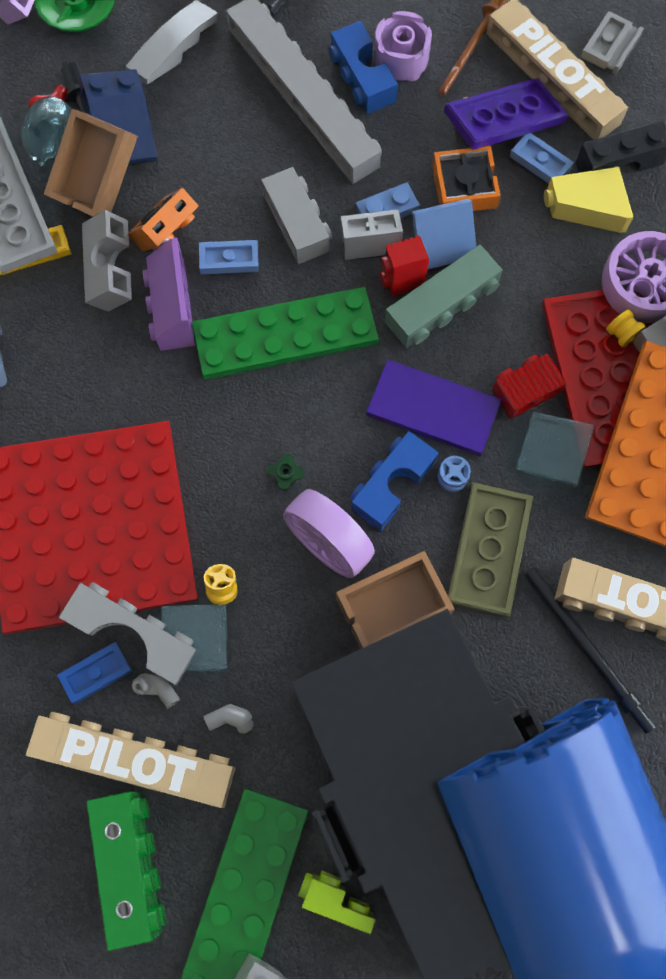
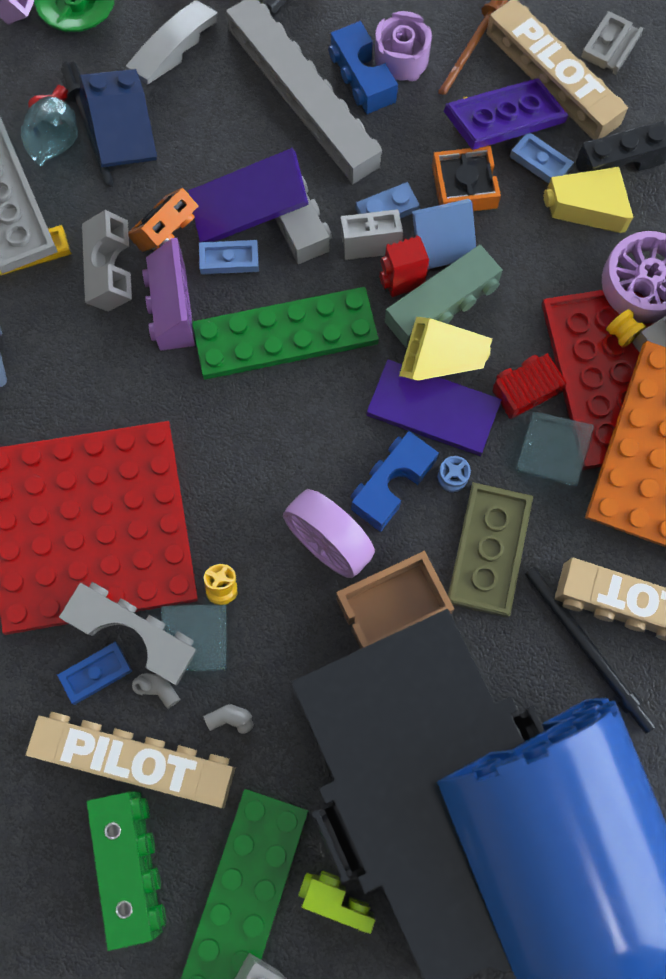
(90, 164): medium nougat piece -> none
(249, 197): none -> dark purple tile
(285, 480): dark green plate -> none
(443, 350): none -> light yellow slope

